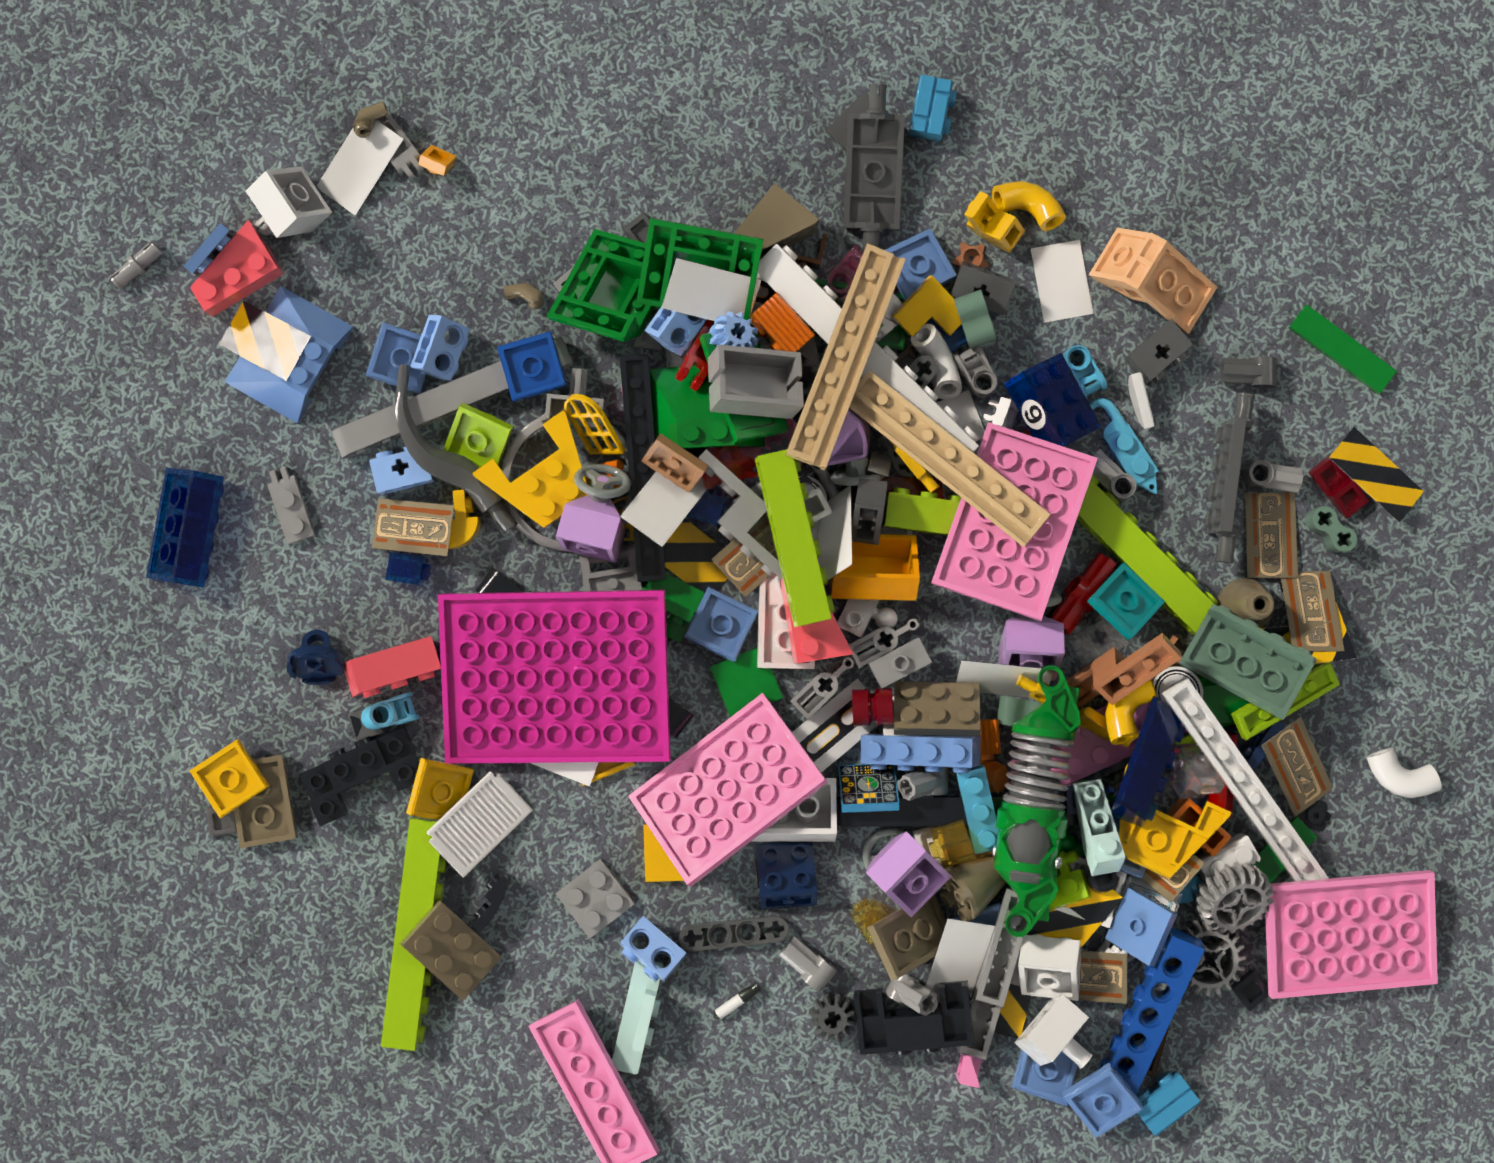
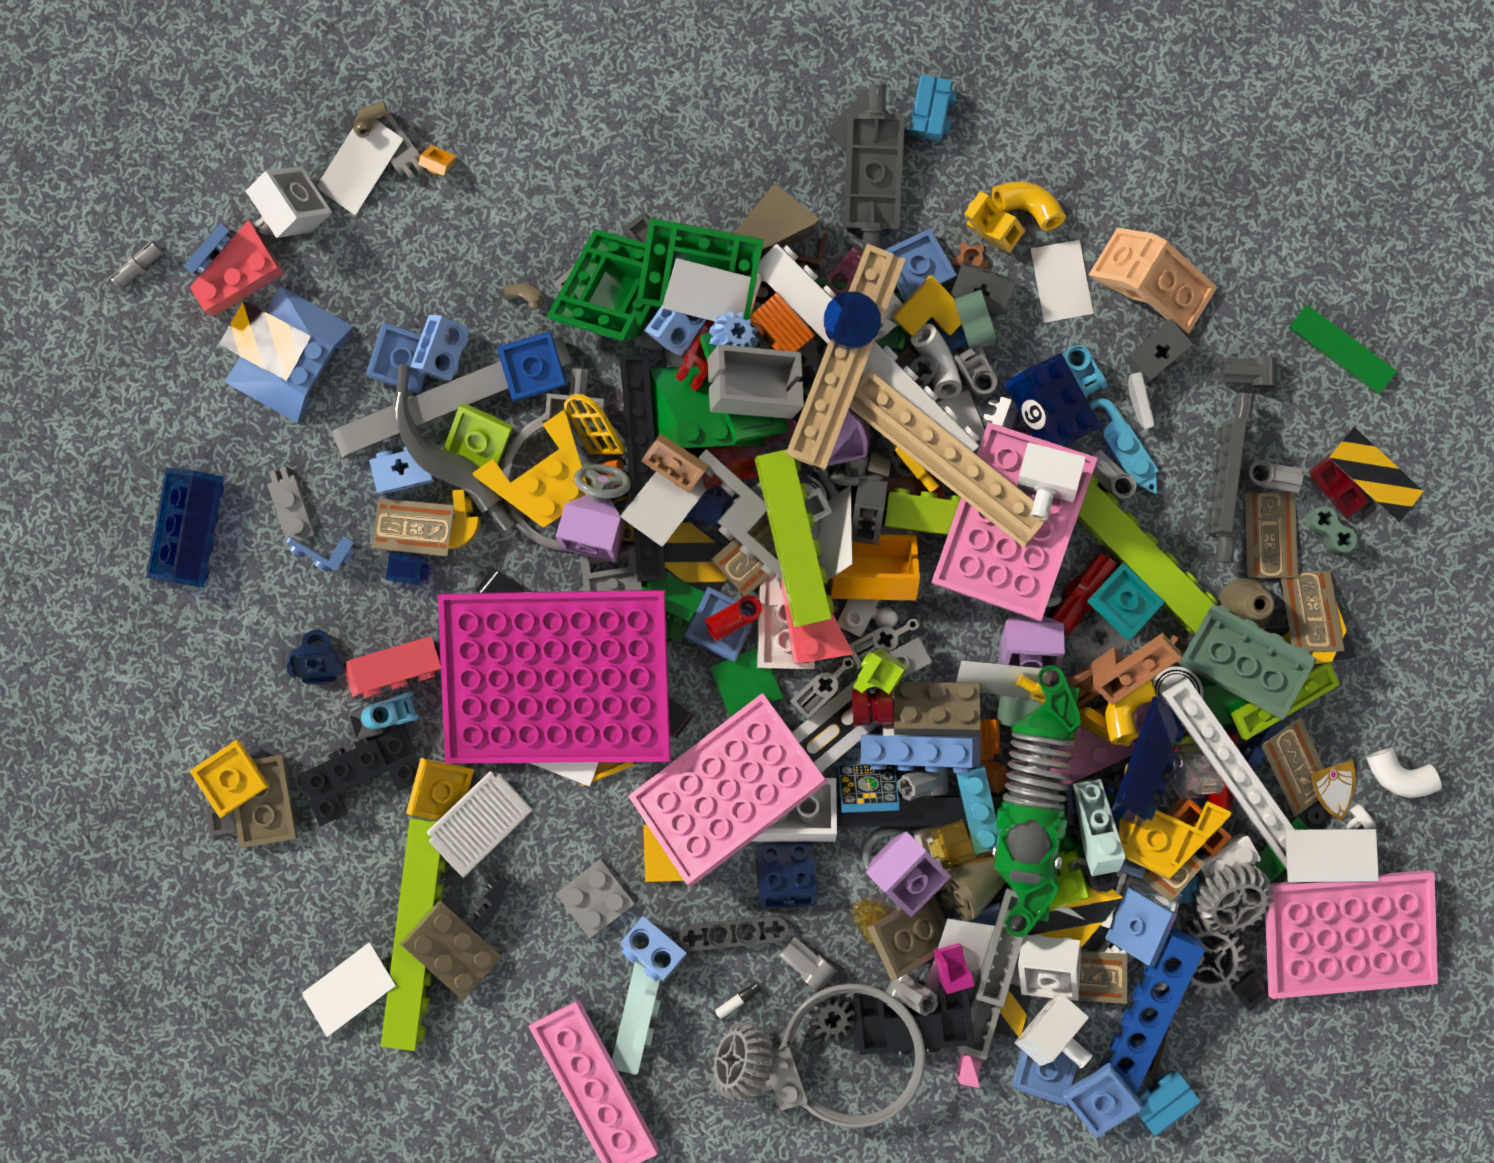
(342, 552): none -> medium blue bracket
(348, 989): none -> white sticker
(732, 618): none -> red piece
(742, 1062): none -> light grey gear
(786, 1080): none -> light grey brick
(852, 320): none -> clear blue tile
(880, 671): none -> lime brick
(952, 968): none -> dark pink panel
(1049, 475): none -> white brick
(1331, 855): none -> white sticker
(1335, 787): none -> sticker
(1361, 818): none -> white tile

